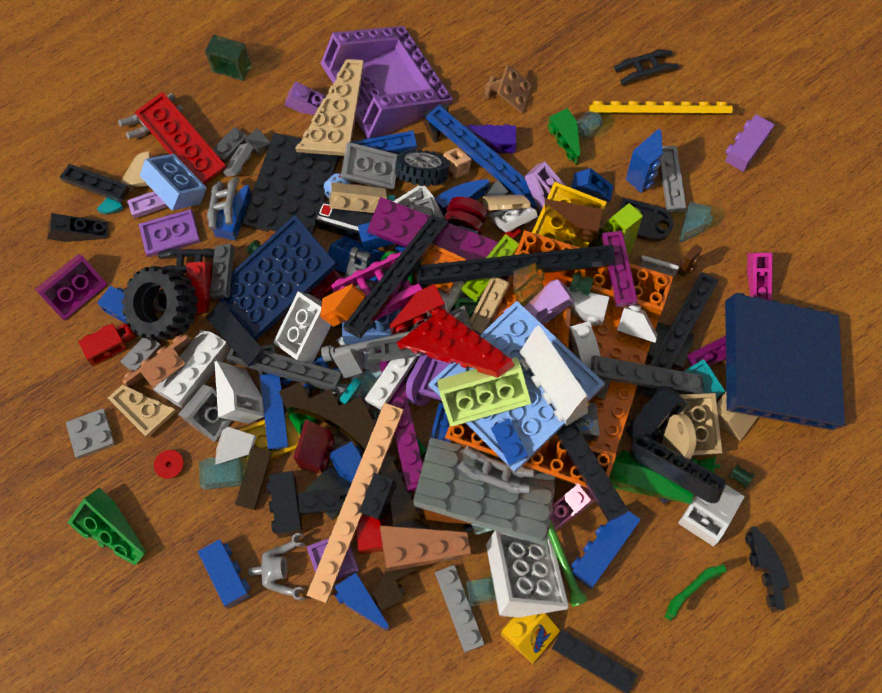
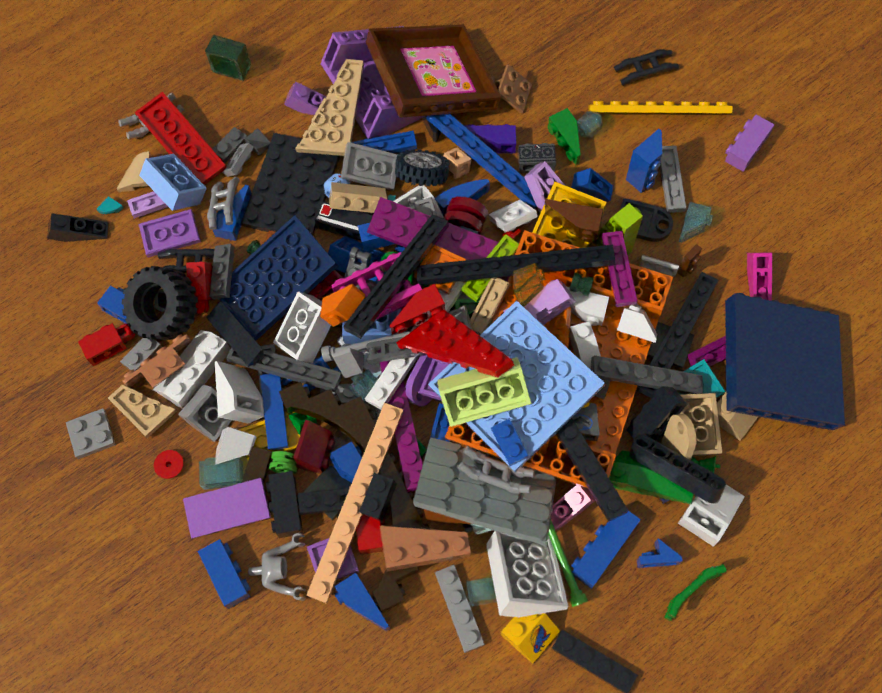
(71, 286): magenta slope -> none
(95, 183): black plate -> none
(104, 522): green wedge -> none
(226, 508): none -> medium lavender tile
(283, 462): none -> bright green wheel
(350, 390): teal tile -> none
(432, 70): none -> reddish brown panel
(496, 189): dark grey slope -> none
(504, 202): tan slope -> none
(533, 154): none -> brick
(553, 377): white slope -> none
(664, 557): none -> blue slope
(741, 476): clear green bush -> none
(766, 559): black slope -> none

